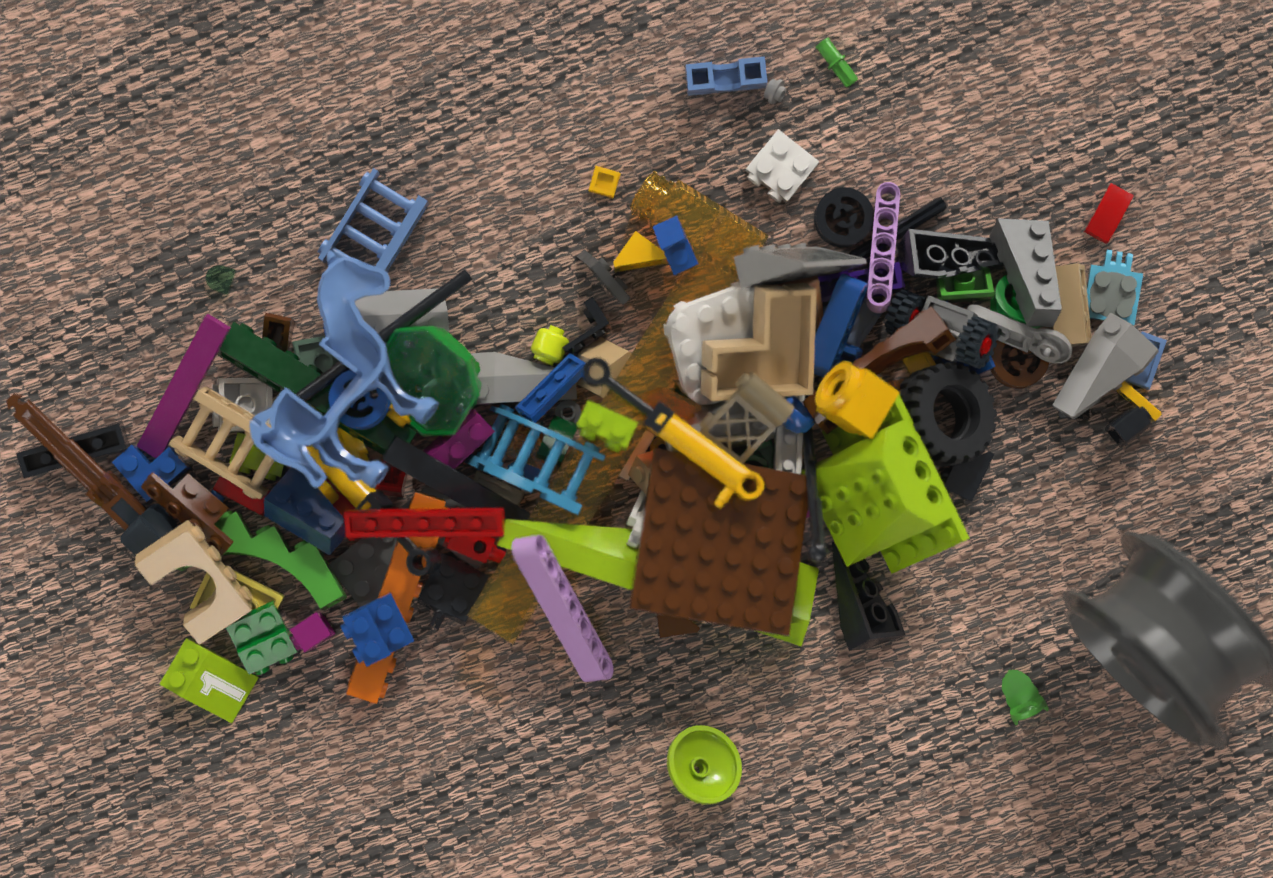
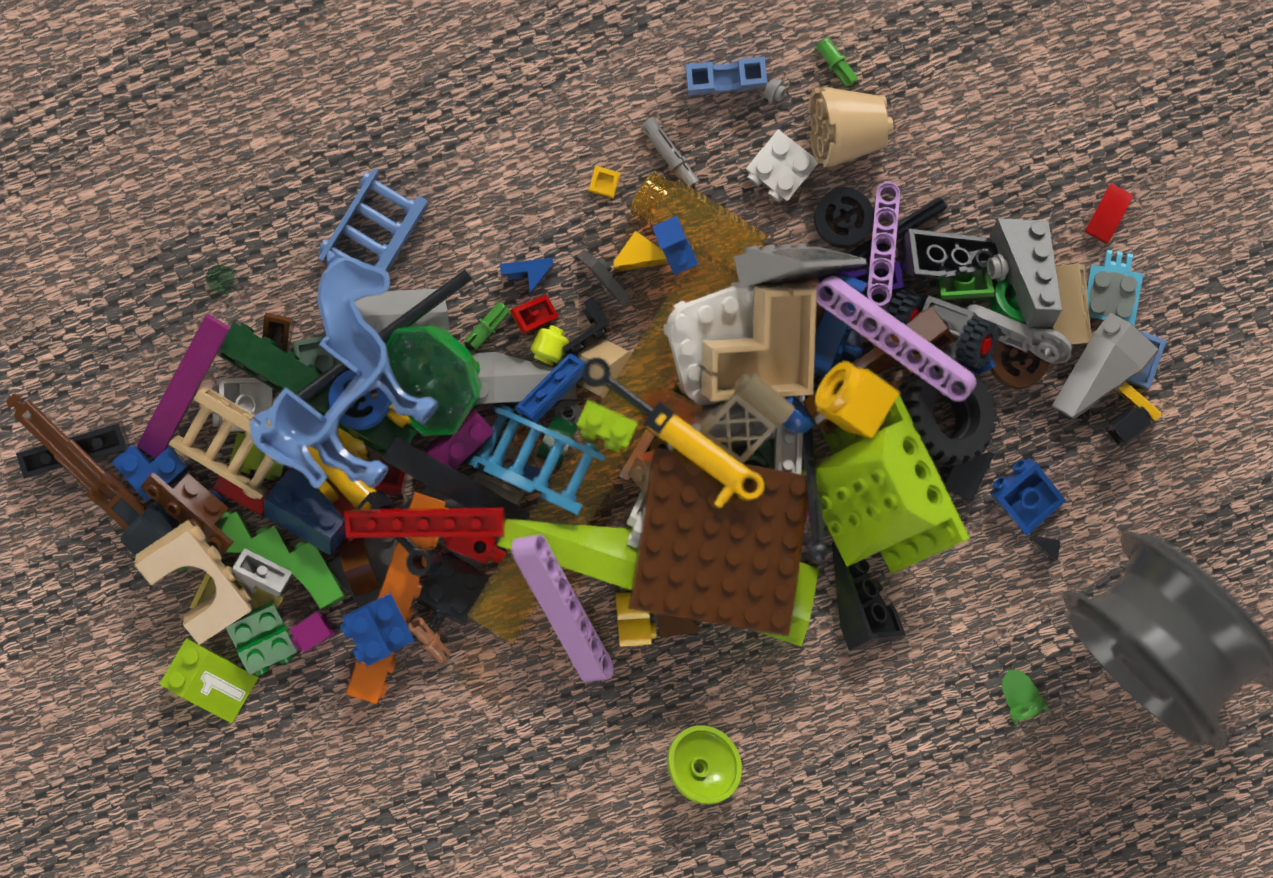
(259, 572): none -> light grey slope
(358, 567): none -> reddish brown slope
(429, 640): none -> nougat pin
(487, 325): none -> bright green axle
(534, 314): none -> red slope
(535, 269): none -> blue slope
(633, 625): none -> yellow brick
(676, 162): none -> light grey pin
(847, 125): none -> tan cone
(908, 339): none -> lavender beam
(997, 267): none -> light grey plate
(1027, 495): none -> blue plate
(1047, 546): none -> black slope

